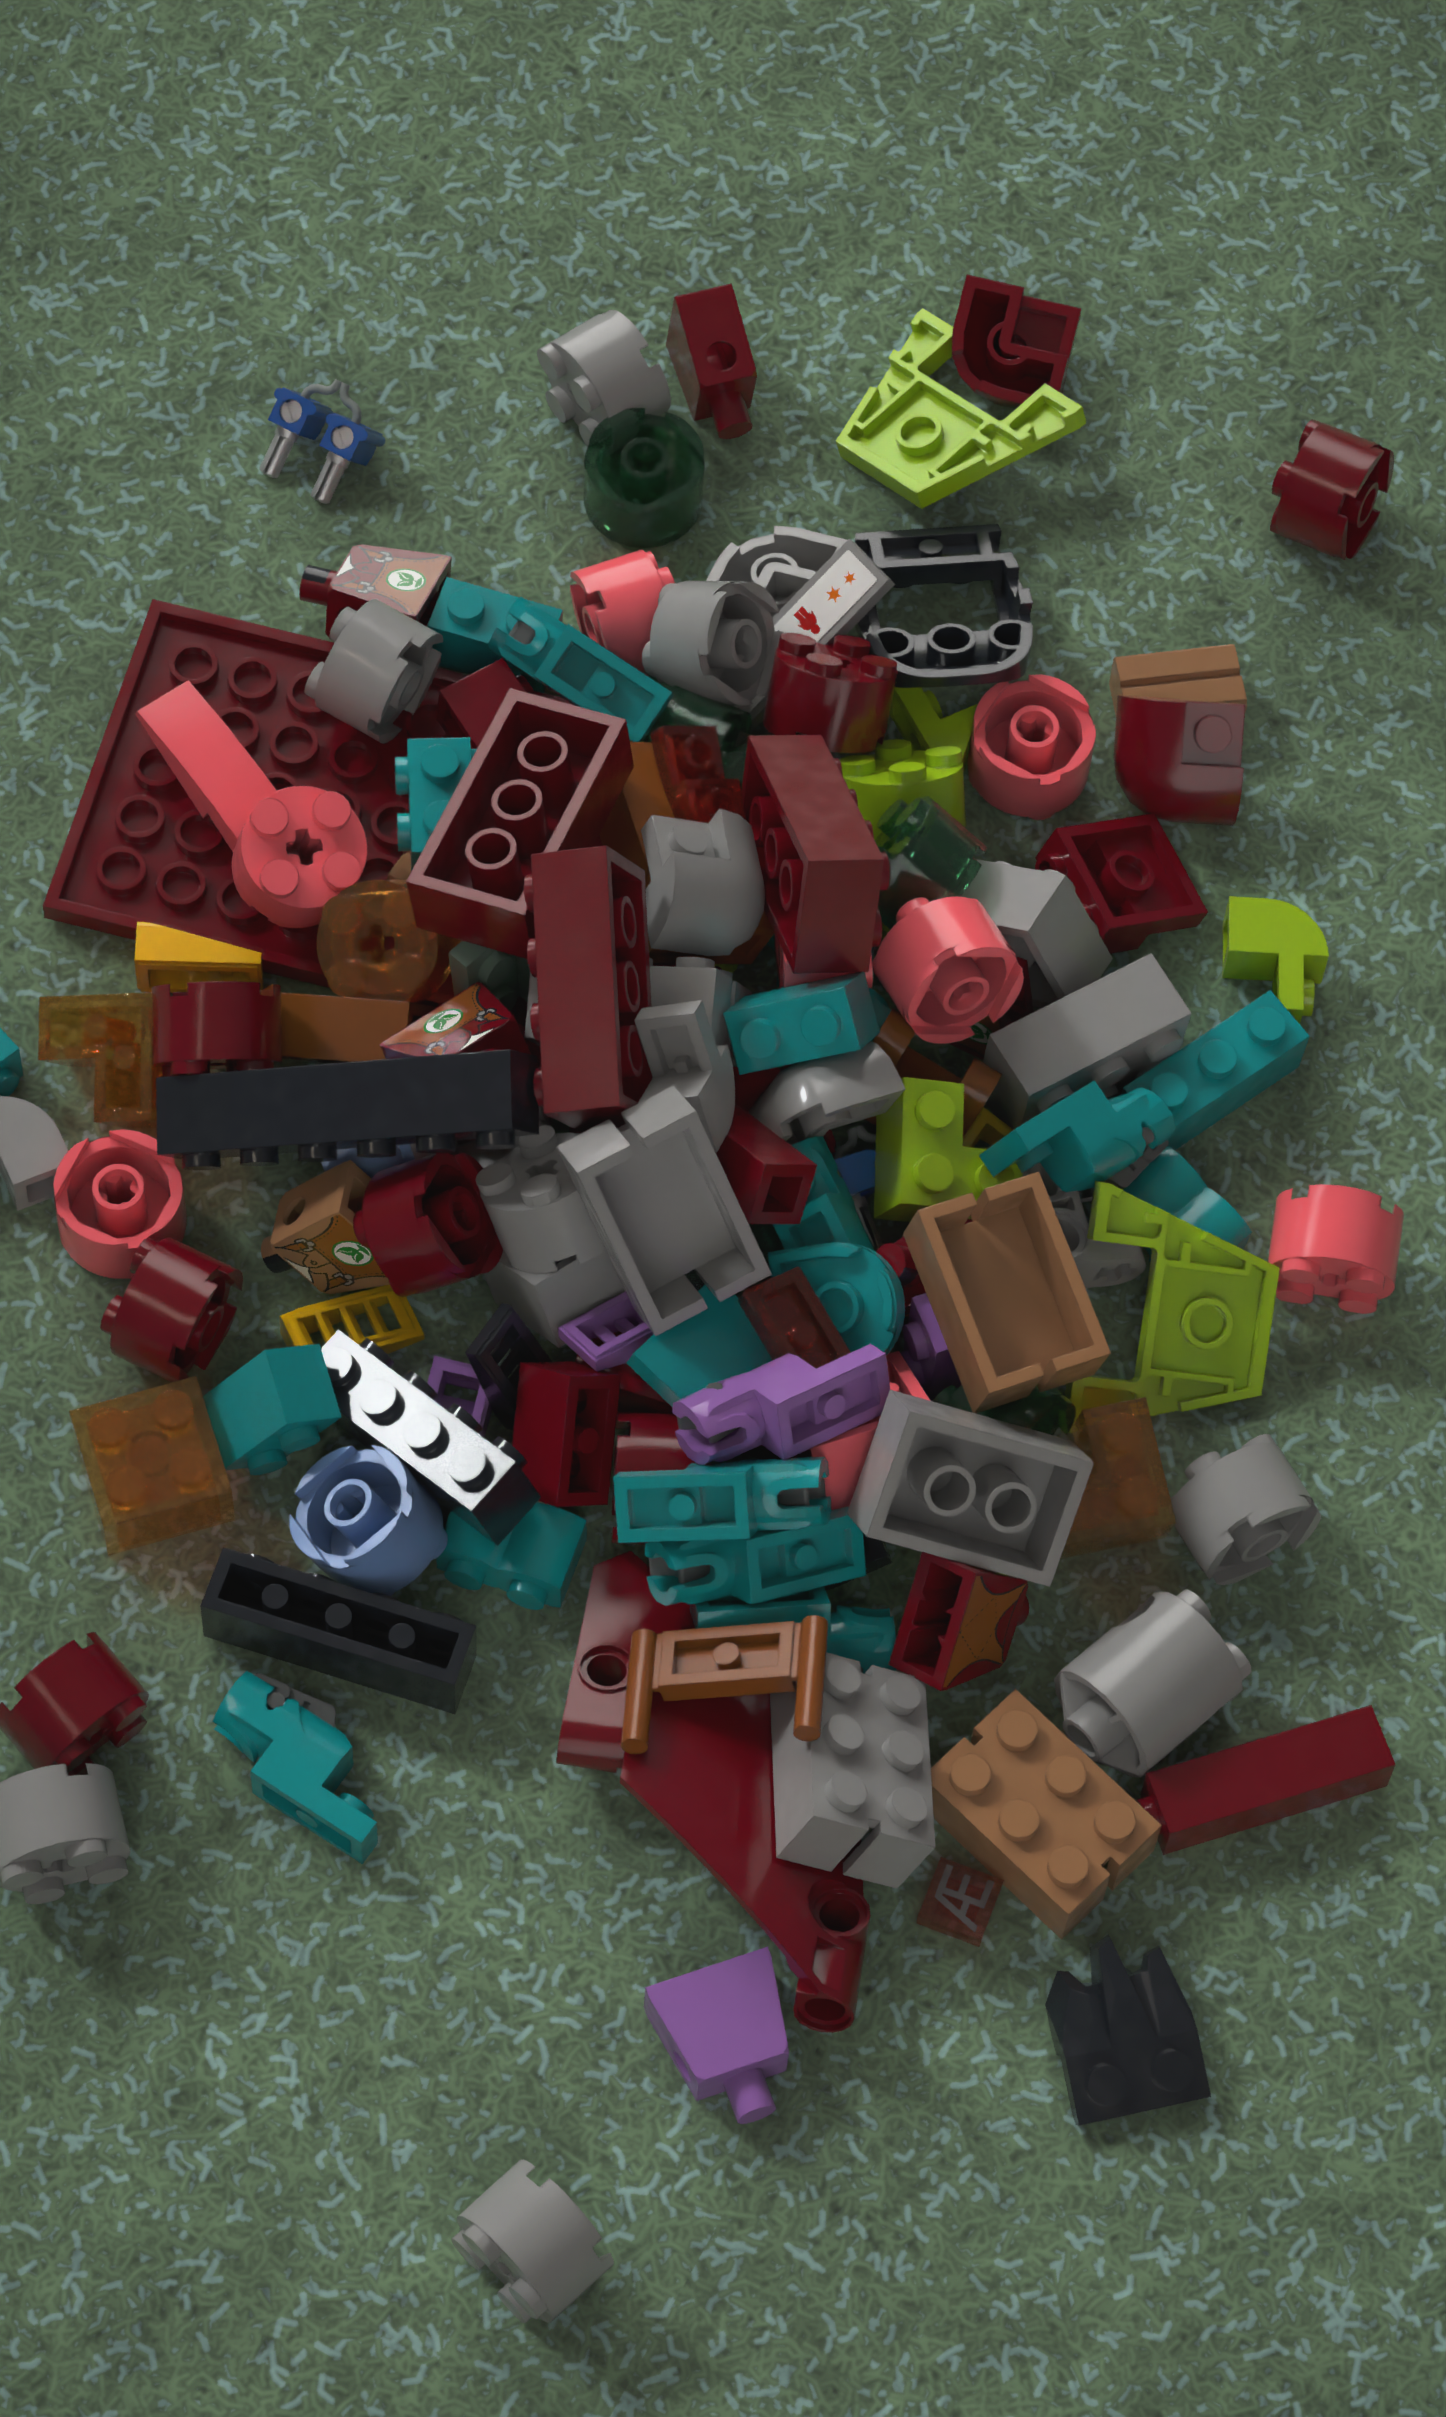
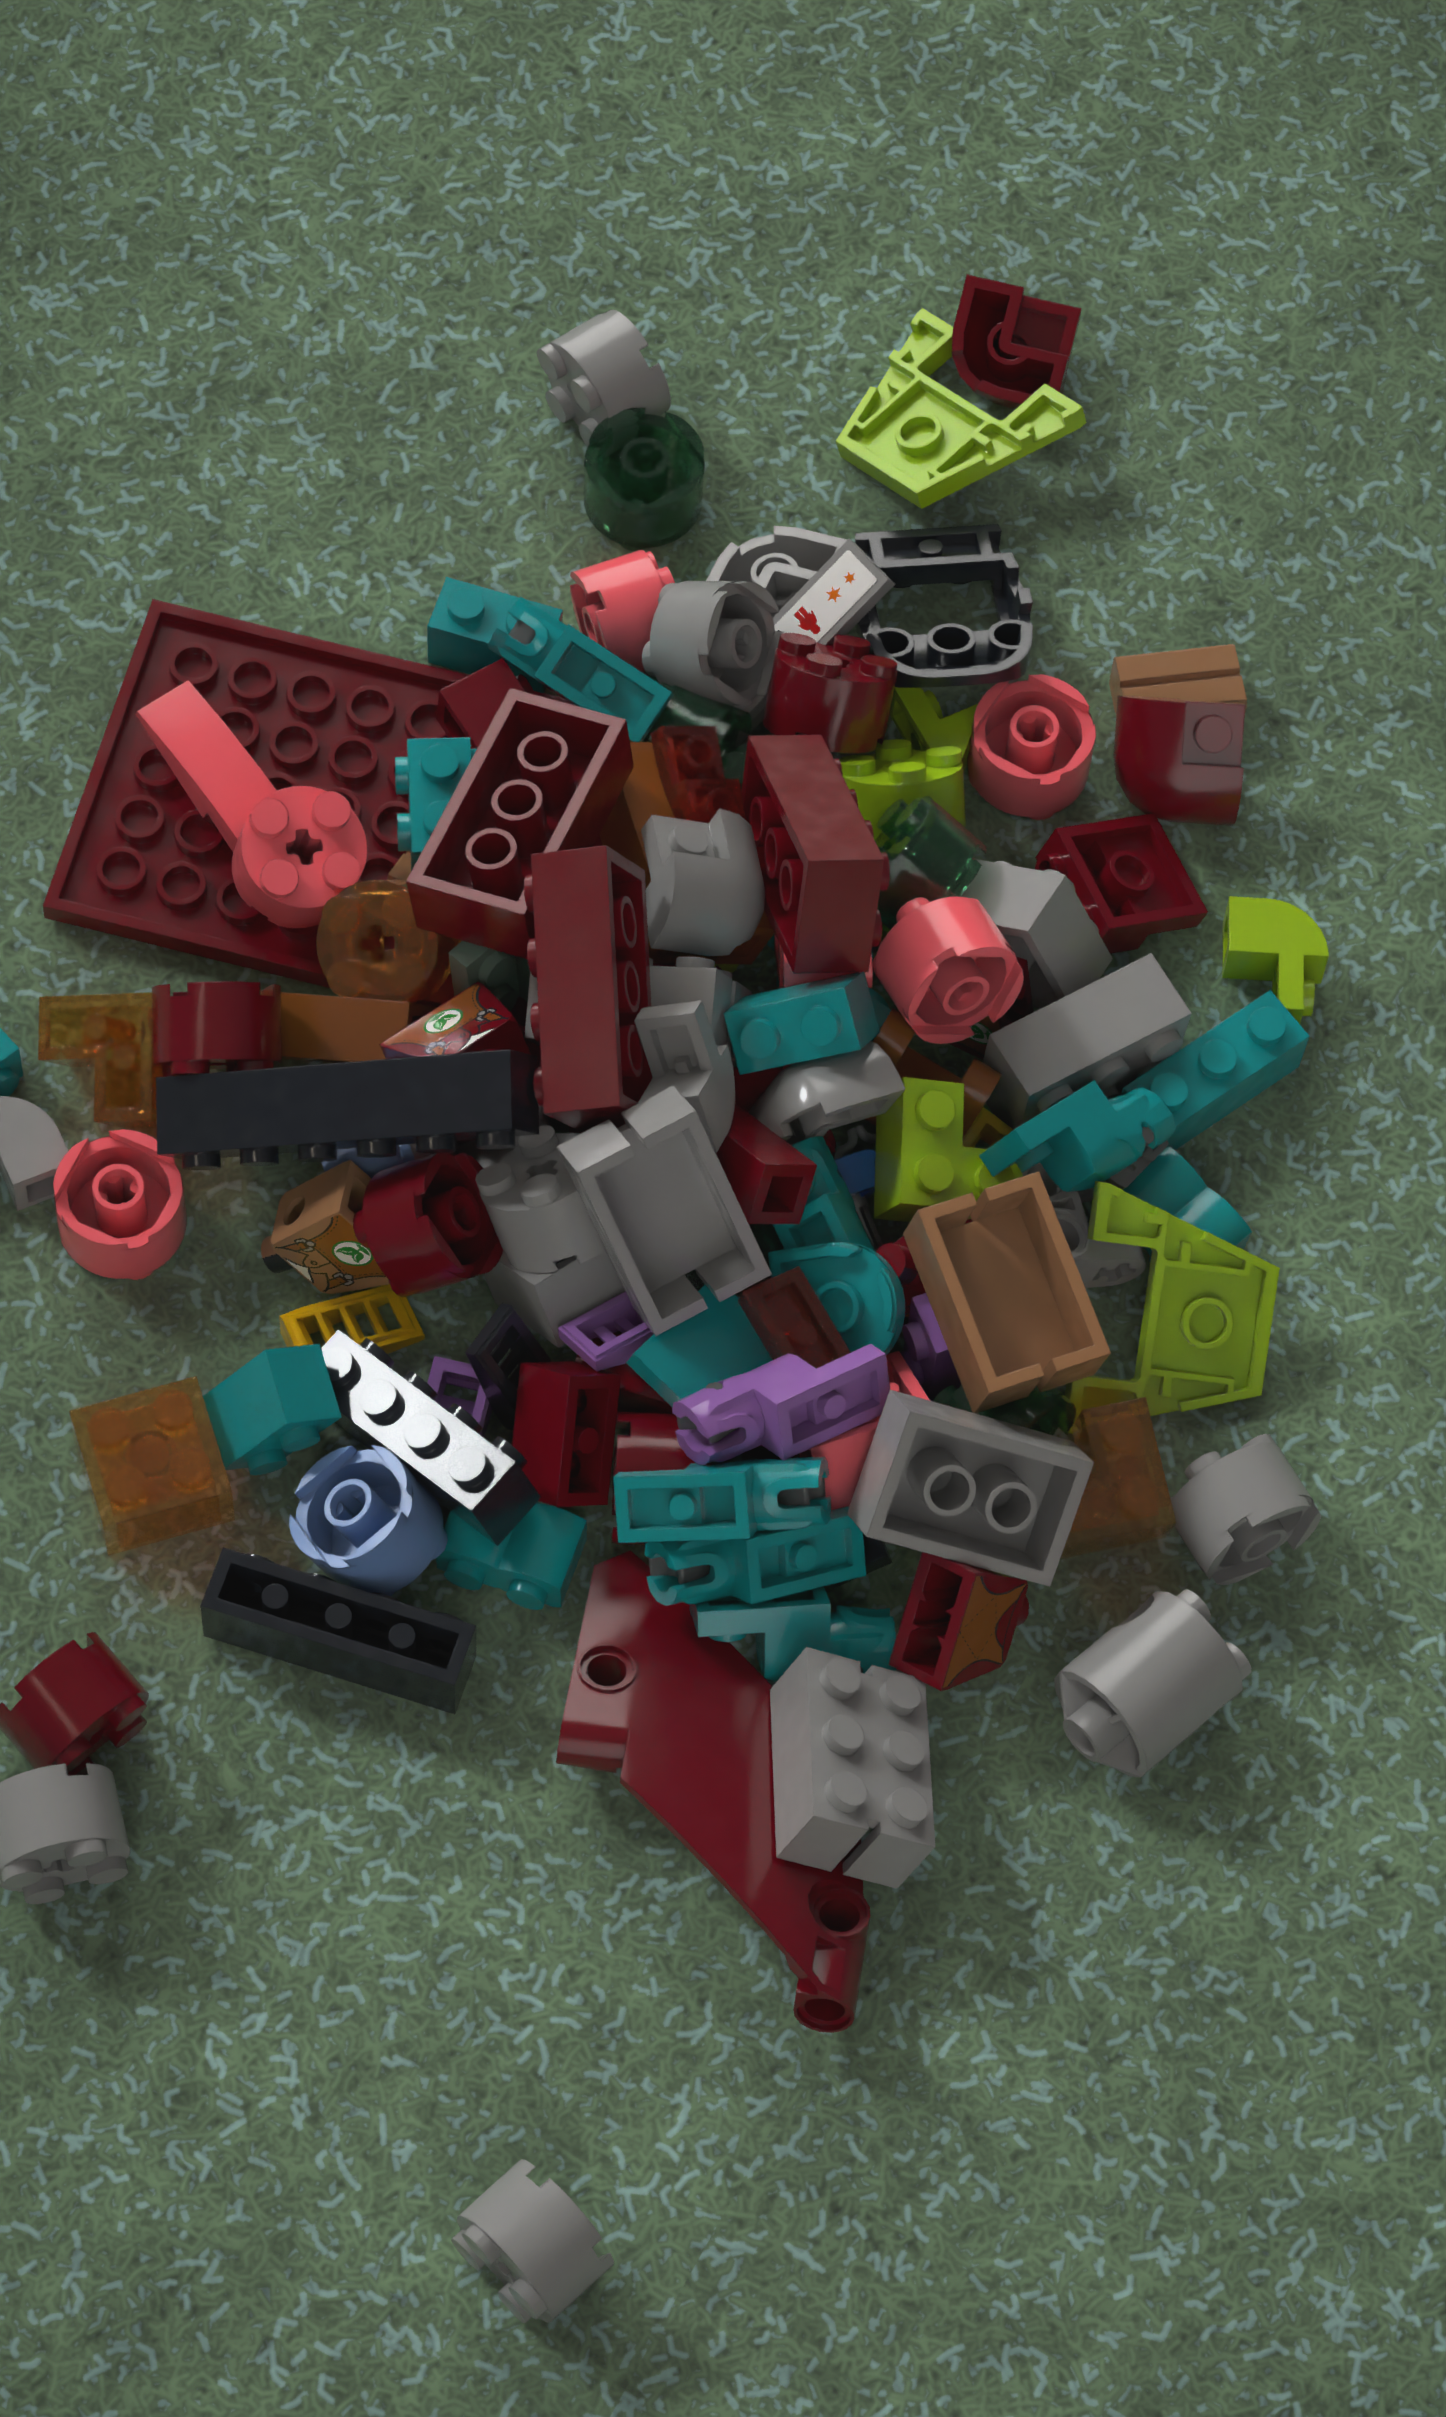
(172, 1309): dark red brick -> none
(180, 957): yellow slope -> none
(298, 1759): teal plate -> none
(305, 417): piece -> none
(375, 669): light grey brick -> none
(394, 576): torso -> none
(713, 358): dark red torso -> none
(724, 2030): medium lavender torso -> none
(727, 1664): dark orange plate -> none
(960, 1901): clear red tile -> none
(1040, 1814): medium nougat piece -> none
(1125, 2037): black plate -> none
(1267, 1779): dark red brick -> none
(1331, 490): dark red brick -> none
(1335, 1247): coral brick -> none

